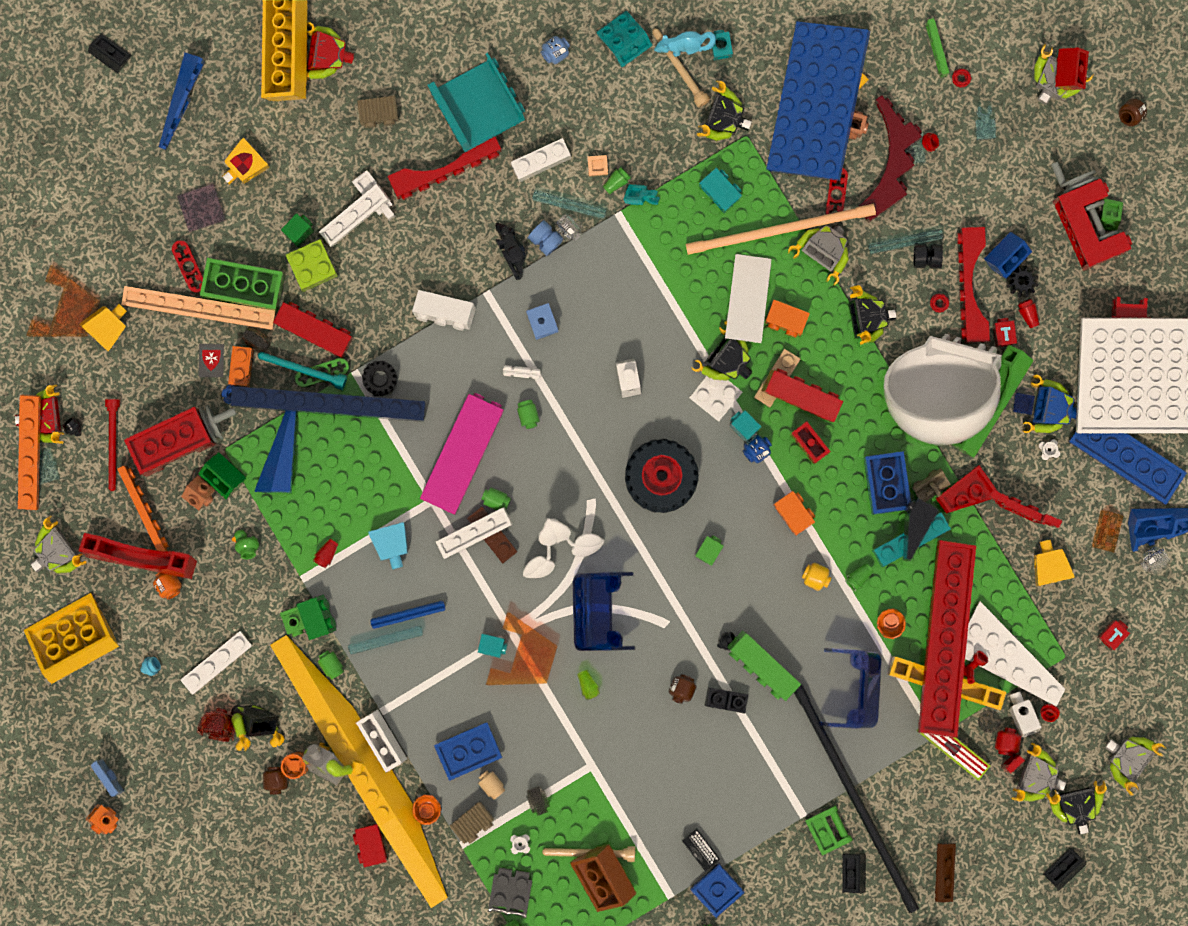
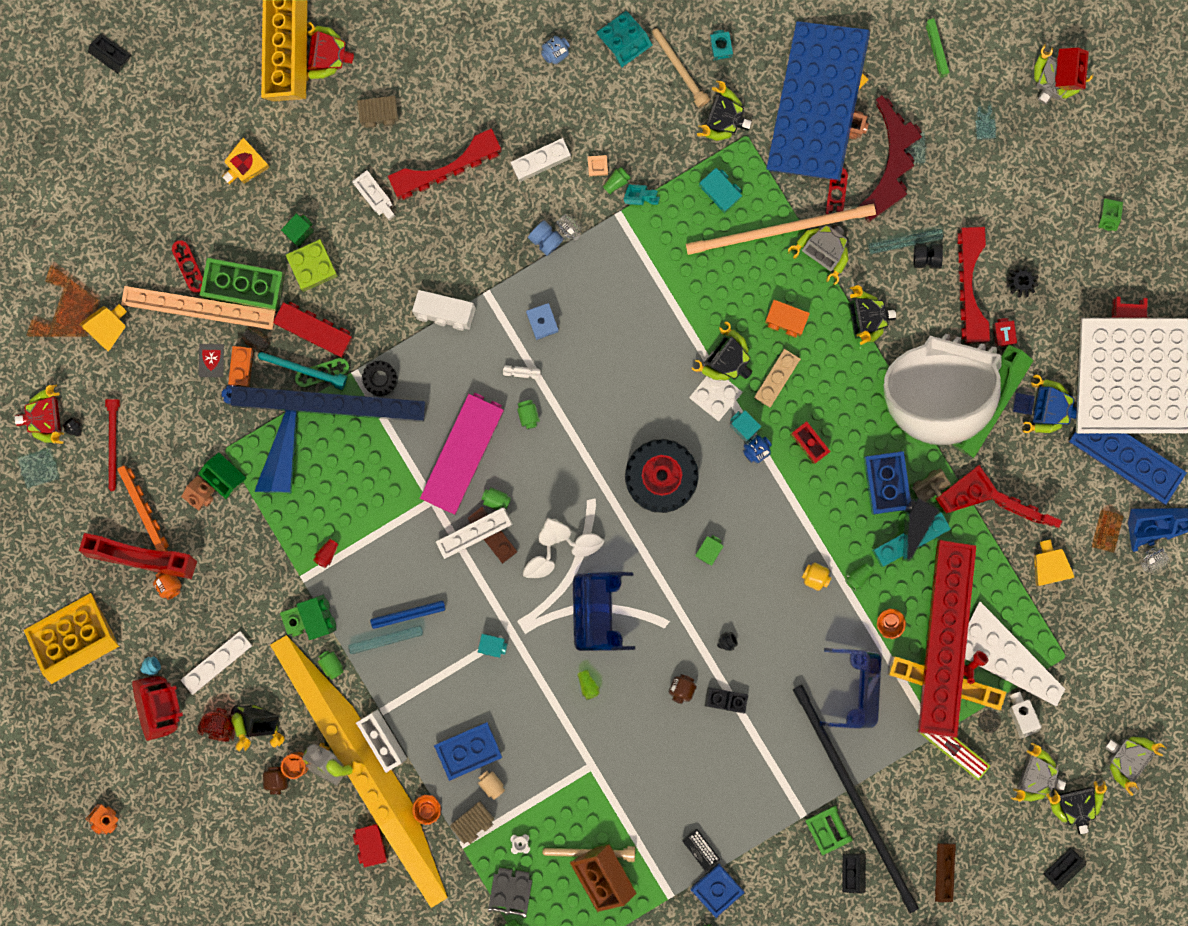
(29, 452): orange plate -> none
(54, 550): torso -> none
(107, 777): medium blue plate -> none
(156, 706): none -> red piece
(176, 438): red piece -> none
(188, 74): blue wedge -> none
(201, 208): tile -> none
(245, 545): bright green animal -> none
(354, 215): white plate -> none
(391, 543): medium azure torso -> none
(478, 104): teal panel -> none
(513, 250): black animal -> none
(532, 658): clear orange wing -> none
(538, 800): clear smoke brick -> none
(569, 204): clear light blue axle -> none
(628, 378): white torso -> none
(685, 42): medium azure animal -> none
(748, 298): white sticker -> none
(763, 665): bright green brick -> none
(794, 513): orange brick -> none
(802, 395): red brick -> none
(930, 142): red plate -> none
(943, 298): red plate -> none
(965, 73): red plate -> none
(1007, 742): red head -> none
(1008, 255): blue brick -> none
(1012, 763): red tile -> none
(1029, 312): red cone -> none
(1049, 712): red plate -> none
(1054, 449): white plate -> none
(1083, 196): red piece -> none
(1114, 634): red brick -> none
(1132, 112): reddish brown head -> none

